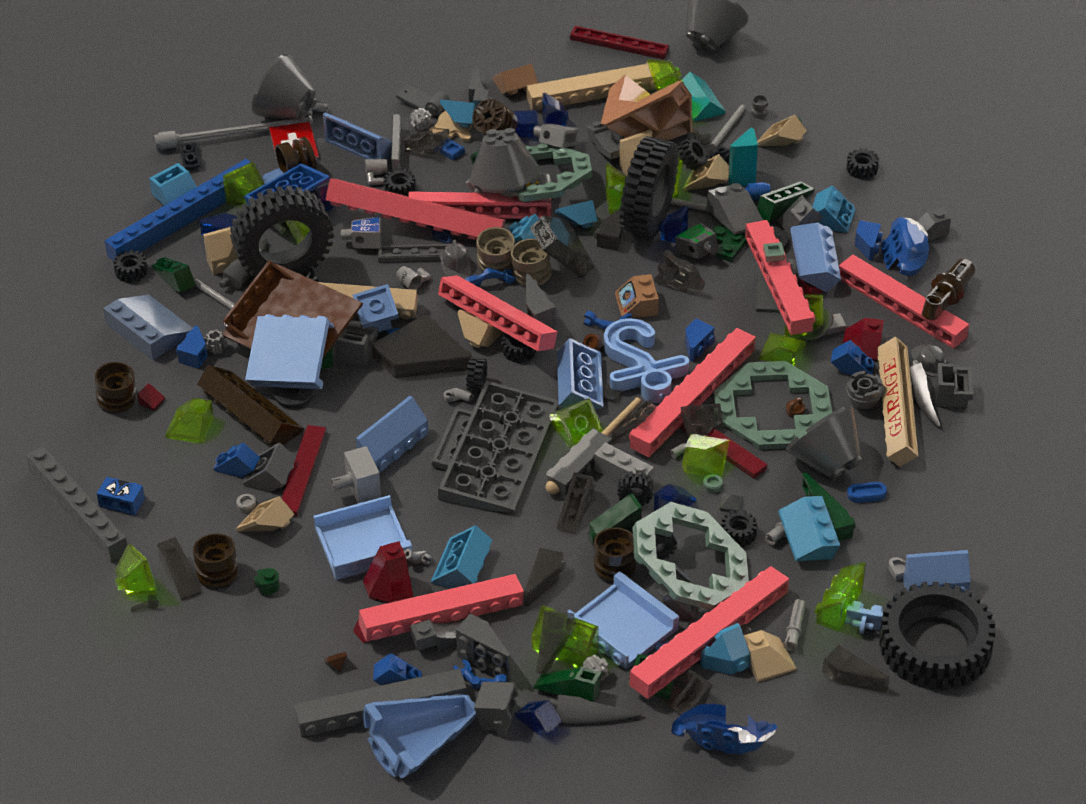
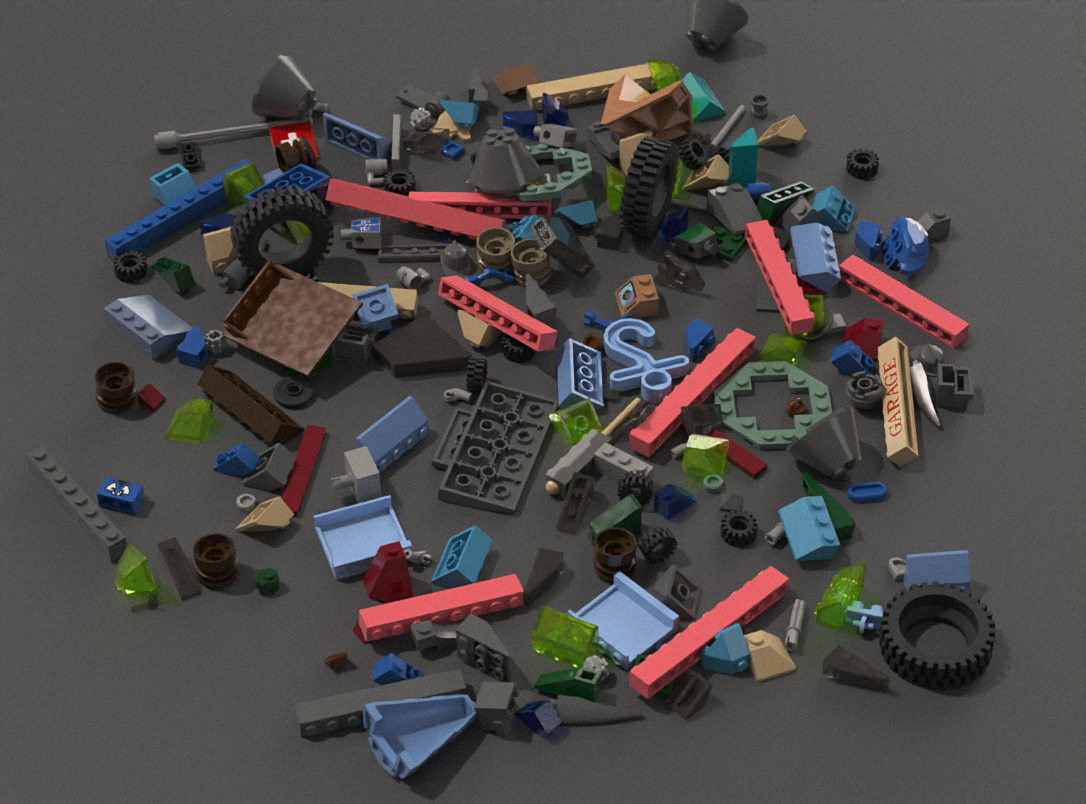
(226, 302): light grey bar -> none
(287, 352): light blue panel -> none
(475, 681): blue piece -> none
(493, 115): dark brown wheel -> none
(555, 633): clear smoke slope -> none
(619, 42): dark red tile -> none
(664, 572): sand green plate -> none
(708, 729): blue animal -> none
(773, 252): sand green plate -> none
(947, 289): dark brown piece -> none

